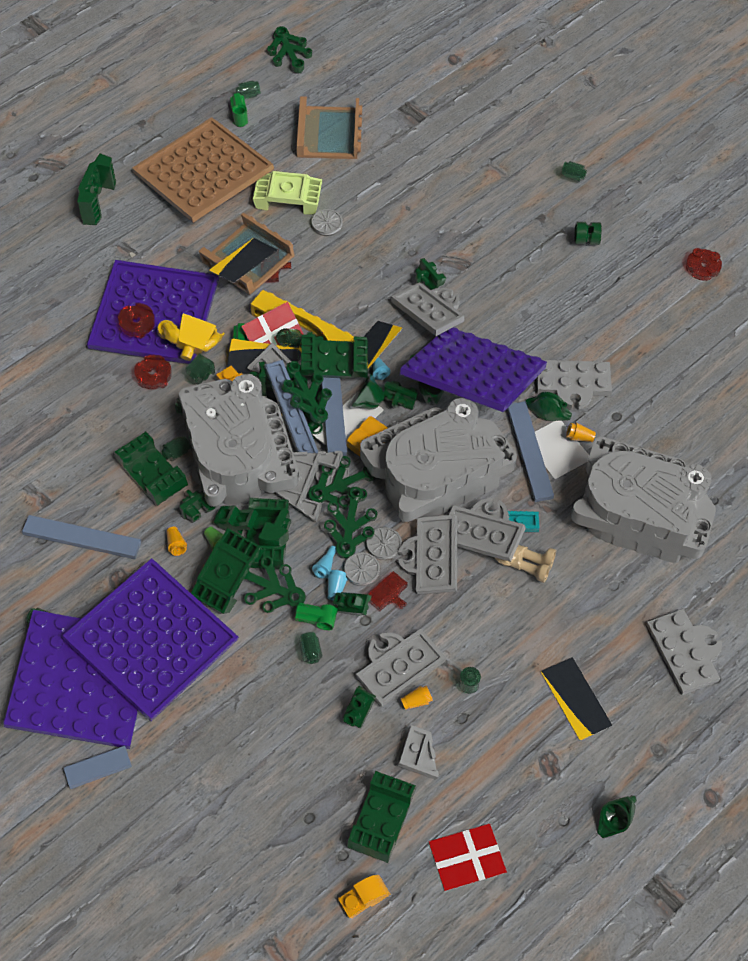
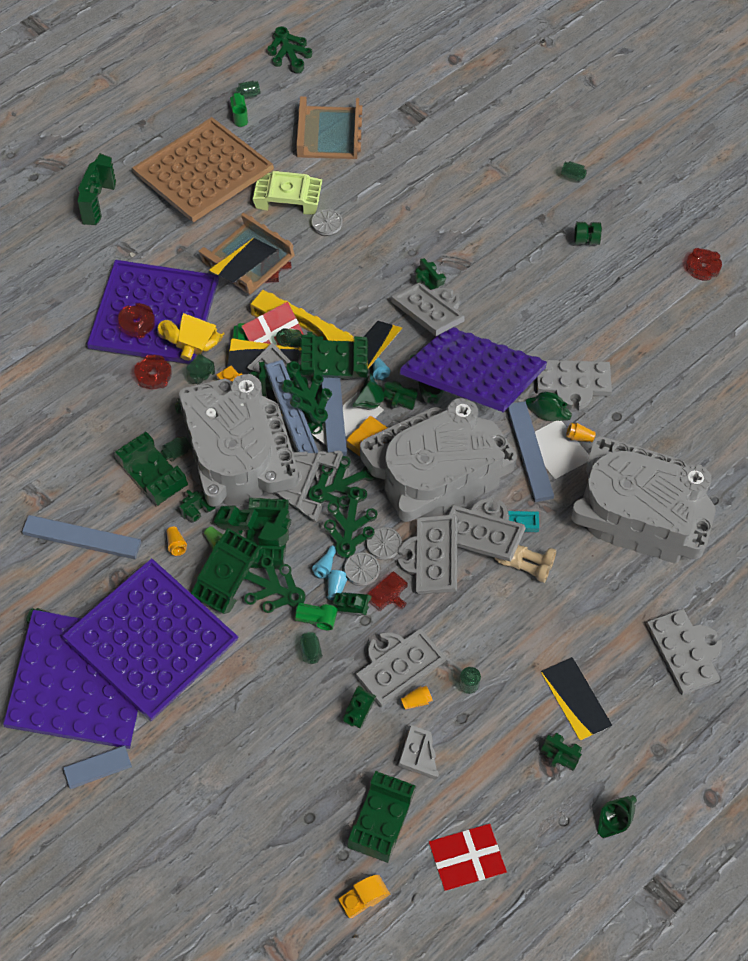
(561, 753): none -> dark green hips

